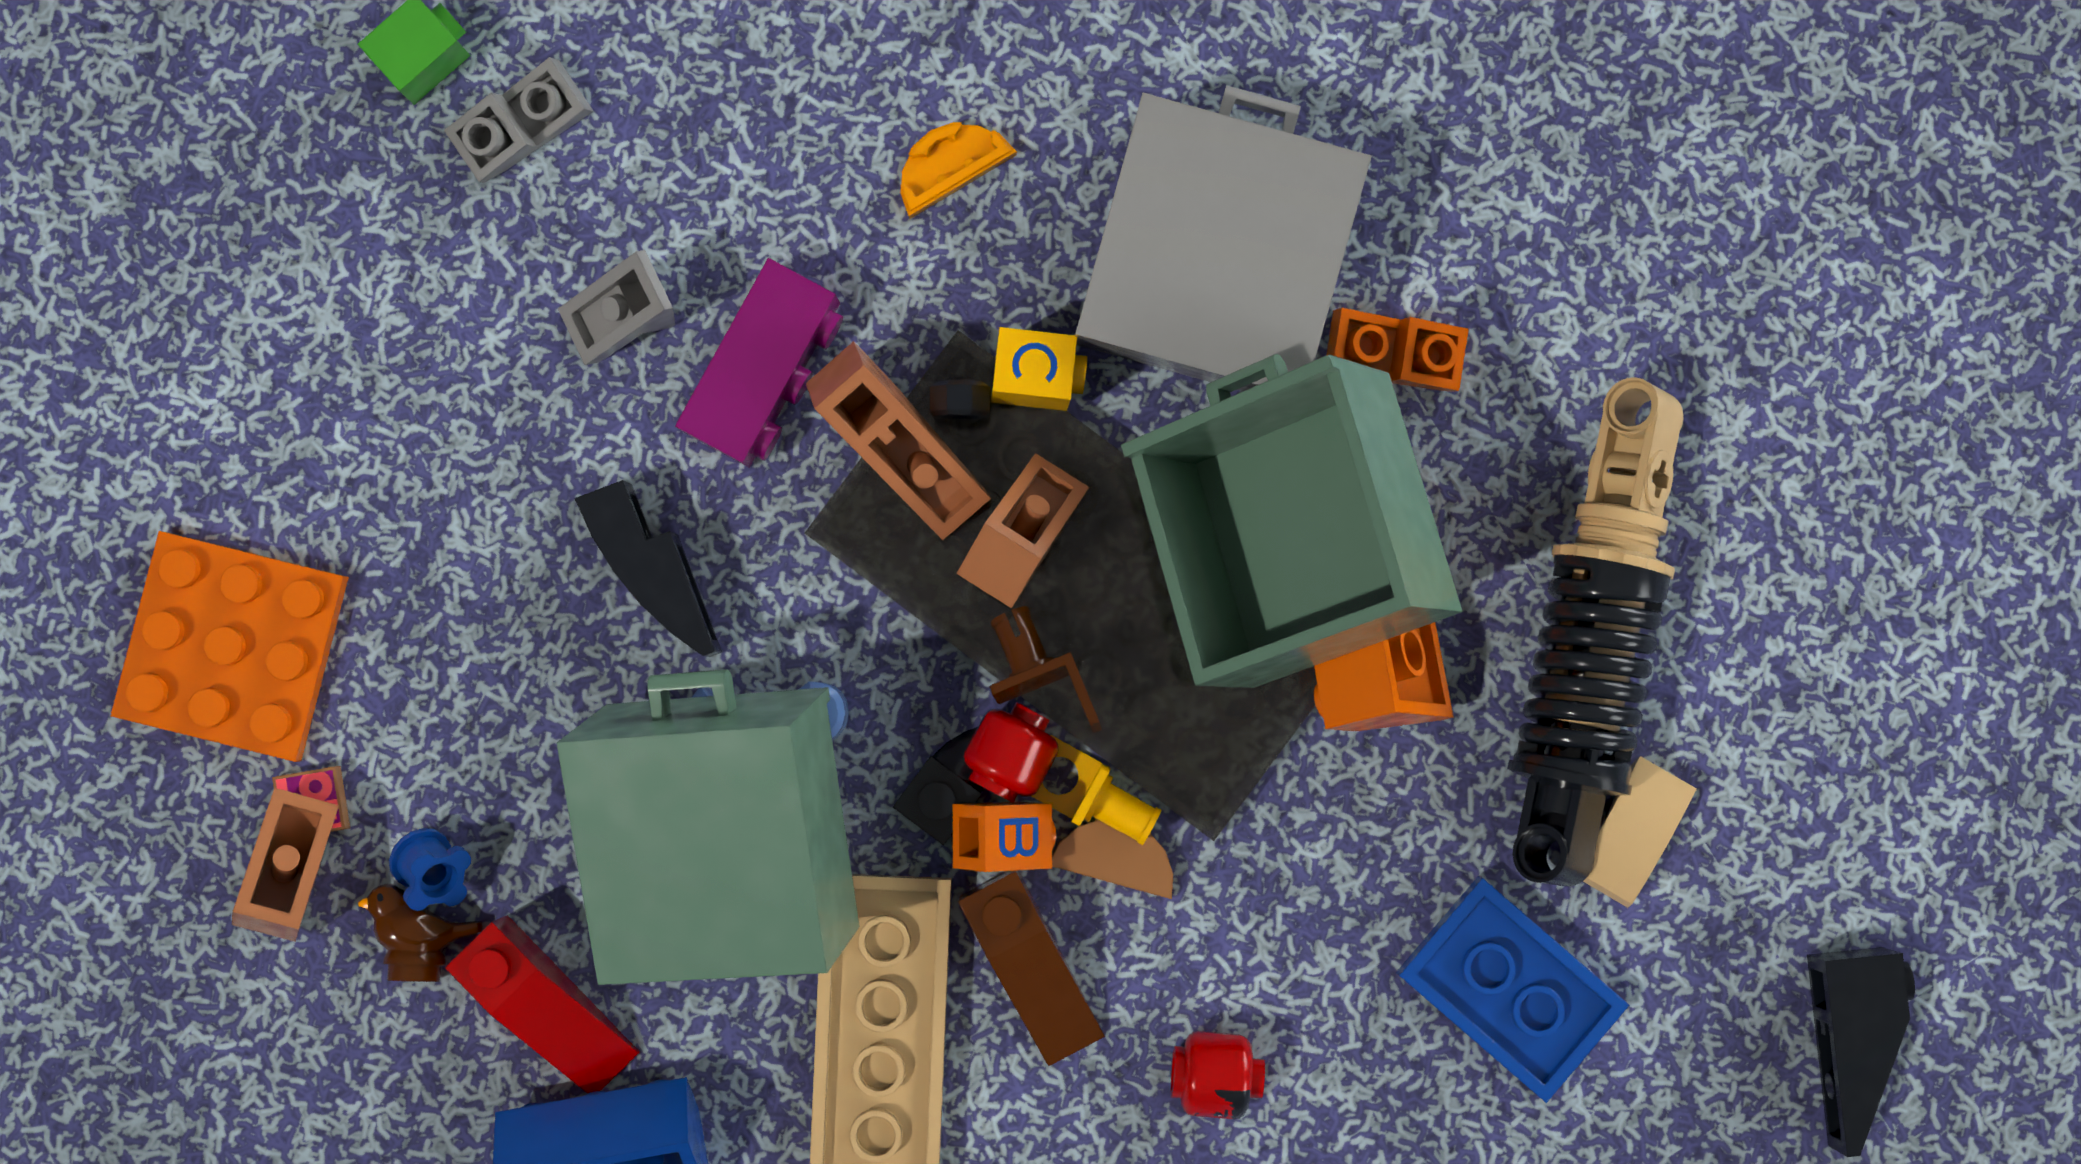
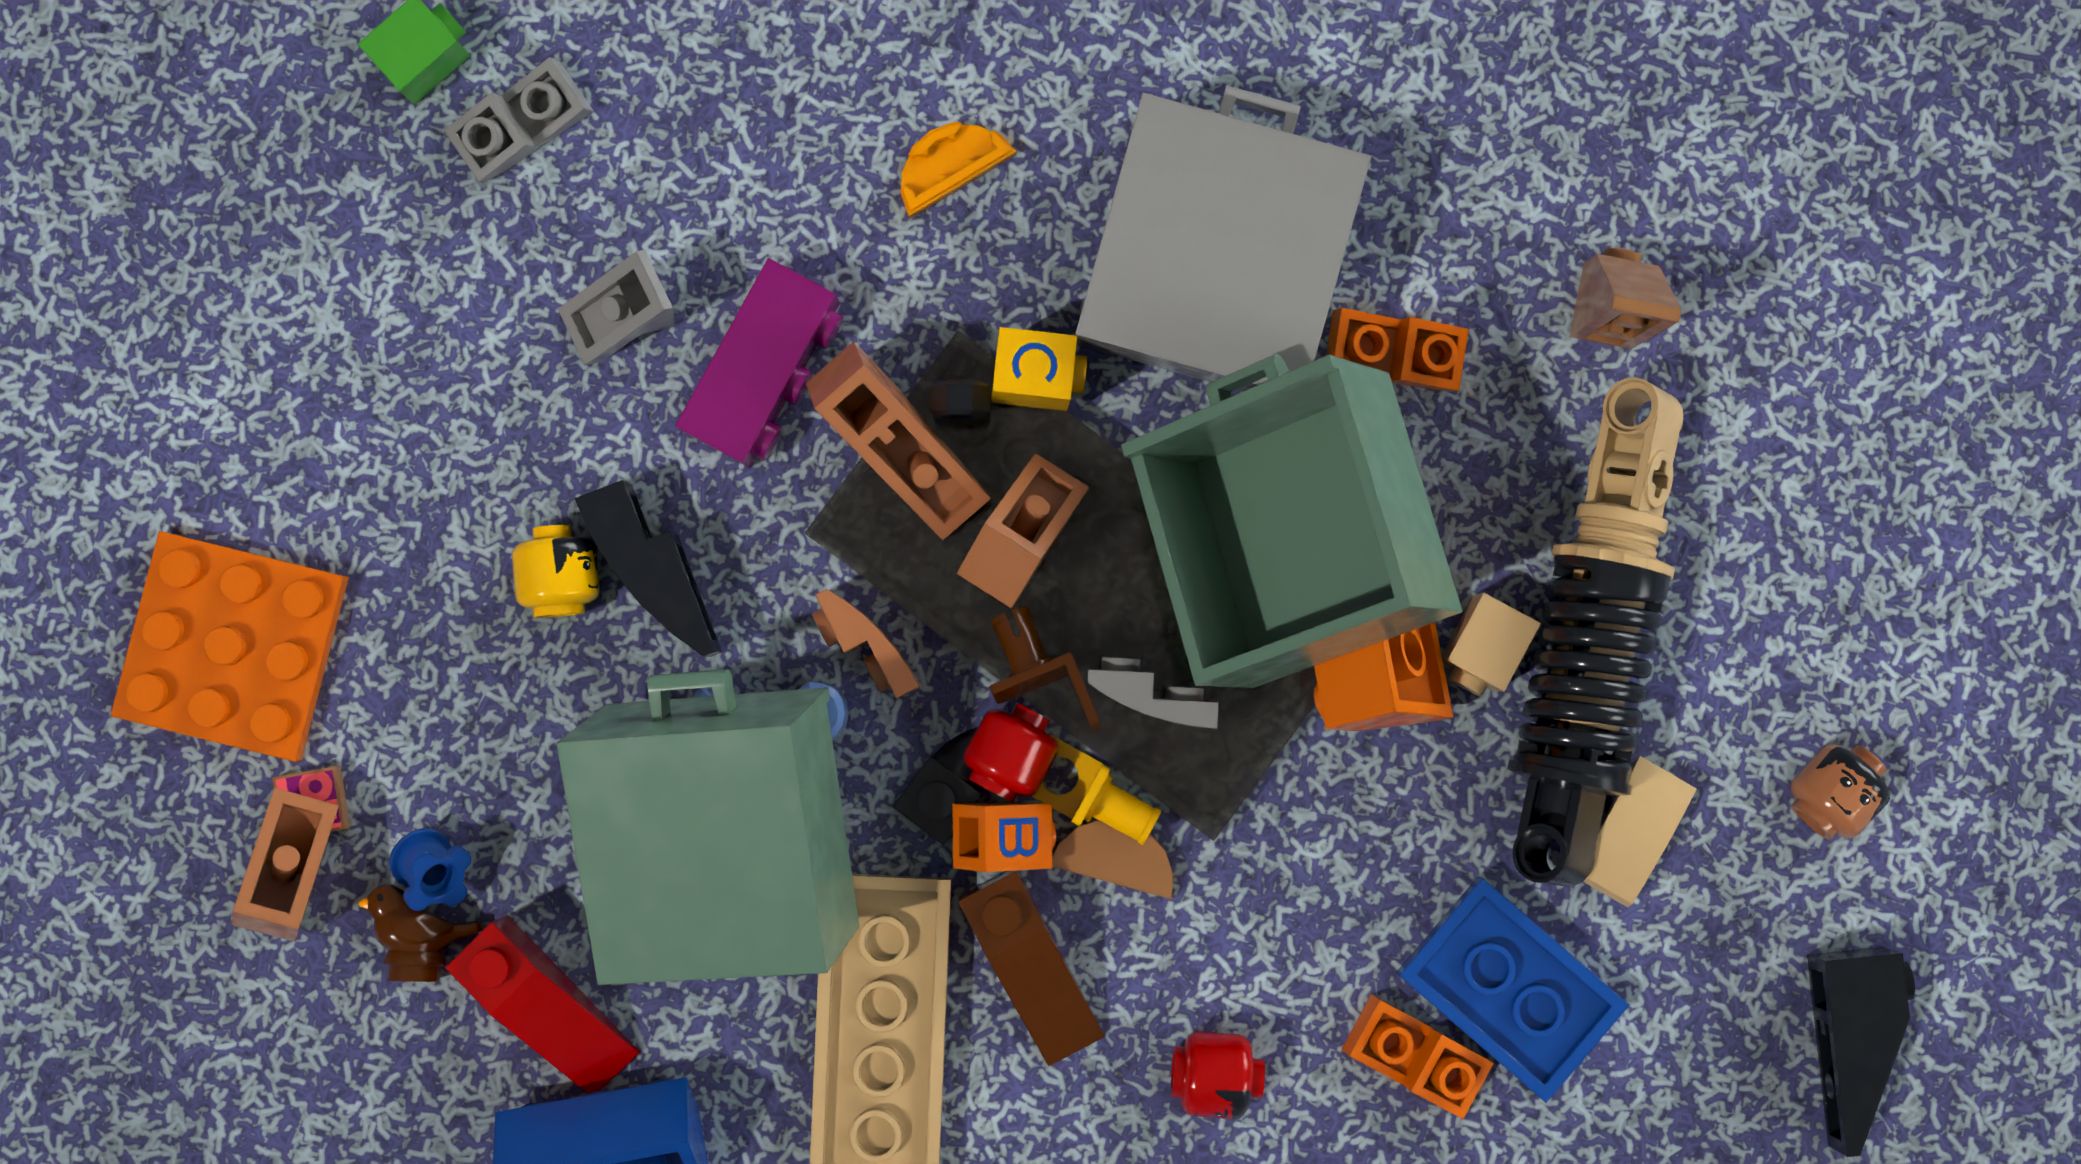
(555, 572): none -> yellow head
(852, 629): none -> nougat slope
(1125, 684): none -> light grey slope
(1417, 1056): none -> orange slope
(1488, 645): none -> tan brick
(1622, 300): none -> medium nougat slope
(1840, 791): none -> nougat head

